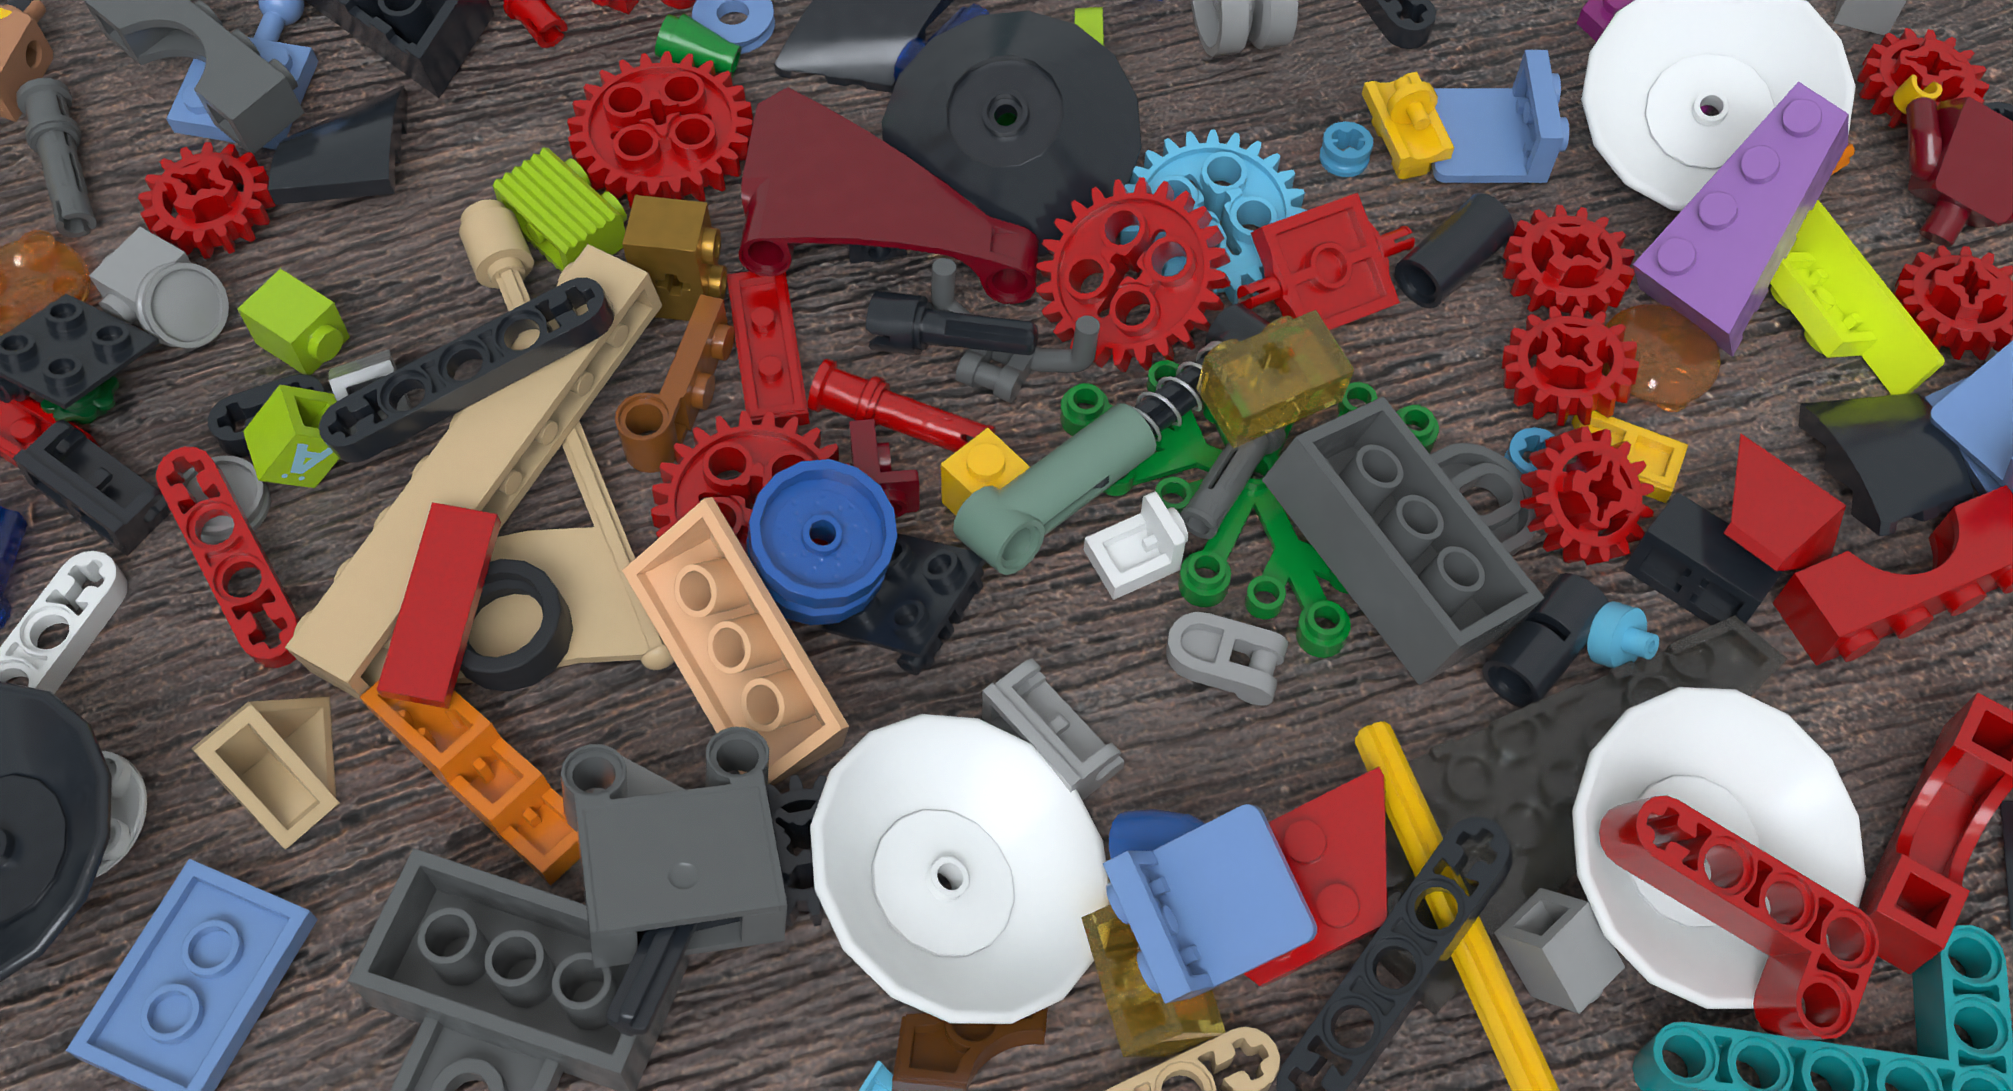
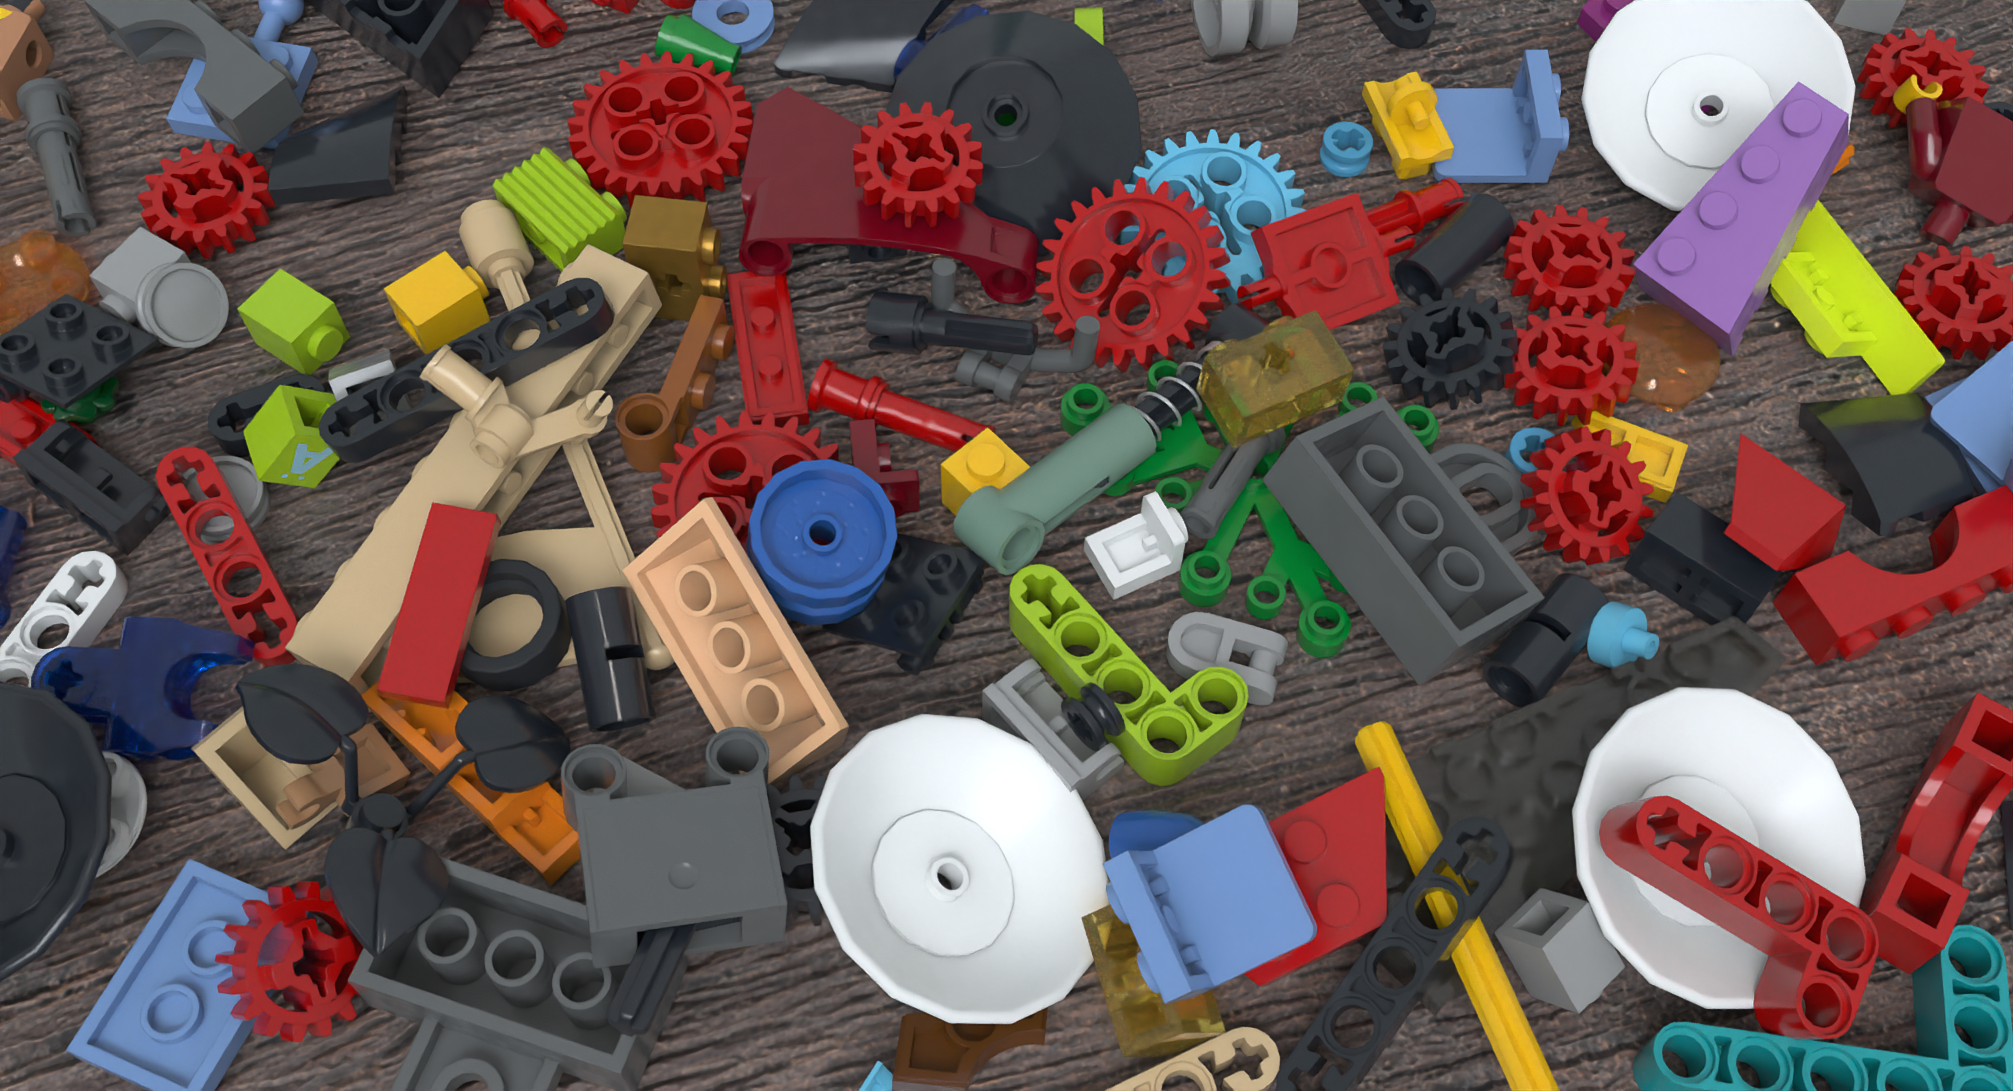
(142, 685): none -> clear blue piece
(321, 979): none -> red gear
(373, 872): none -> black plant
(377, 773): none -> medium nougat plate
(438, 302): none -> yellow brick
(505, 430): none -> tan pin
(610, 659): none -> black pin
(918, 165): none -> red gear
(1093, 716): none -> black bush
(1118, 668): none -> lime beam
(1416, 207): none -> red axle
(1451, 348): none -> black gear

